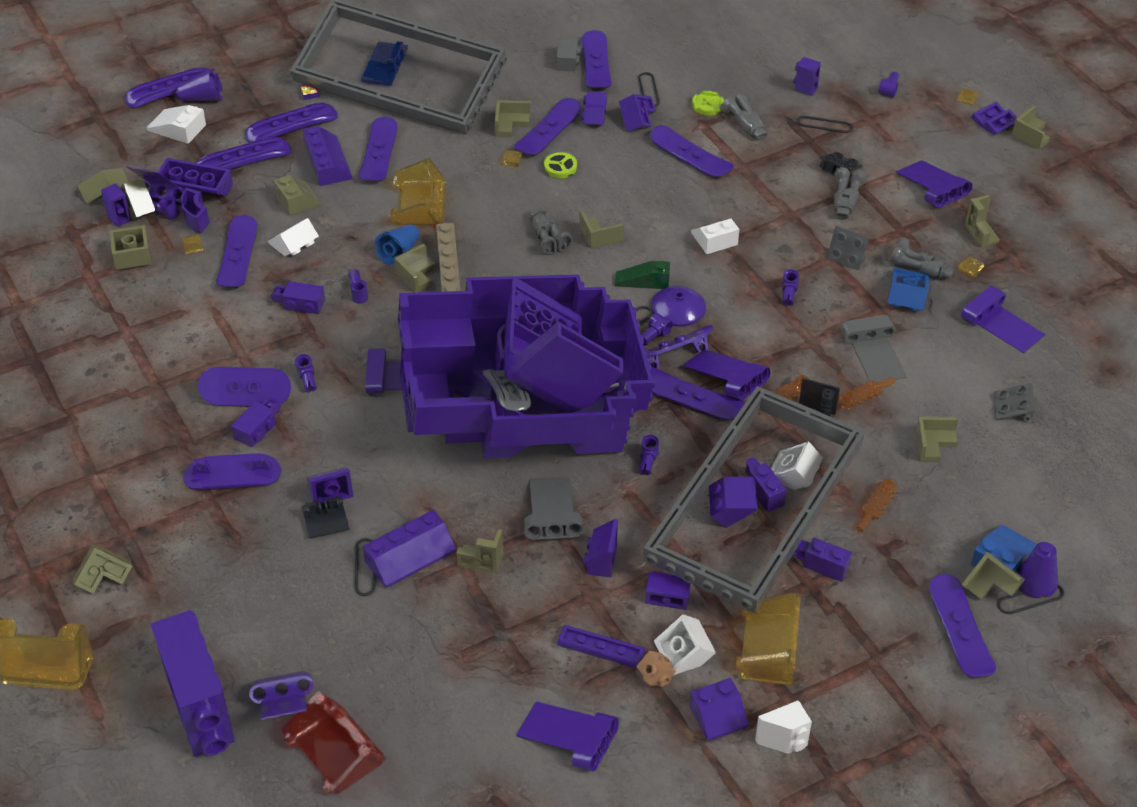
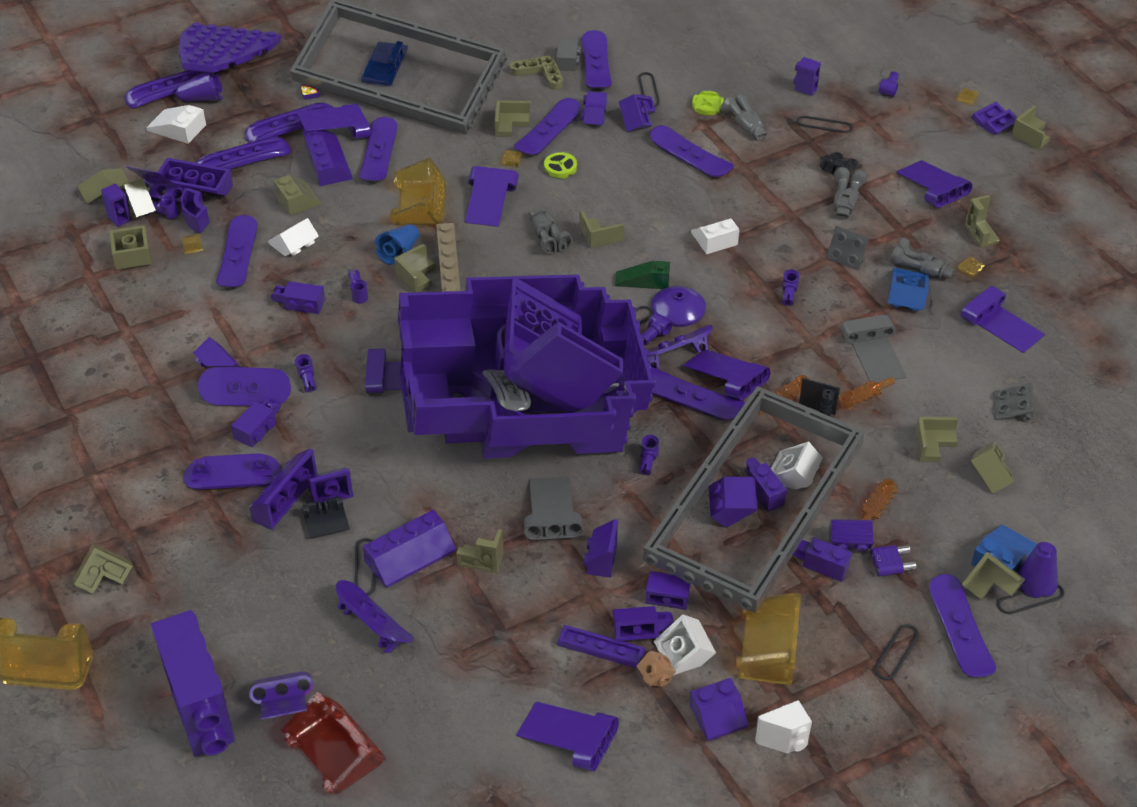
(212, 354): none -> dark purple slope
(213, 47): none -> dark purple wing
(284, 490): none -> dark purple slope
(336, 117): none -> dark purple piece
(371, 614): none -> dark purple piece
(489, 194): none -> dark purple piece
(541, 64): none -> olive beam
(640, 623): none -> dark purple brick
(851, 534): none -> dark purple brick
(888, 560): none -> dark purple piece
(903, 658): none -> black piece
(991, 467): none -> olive panel

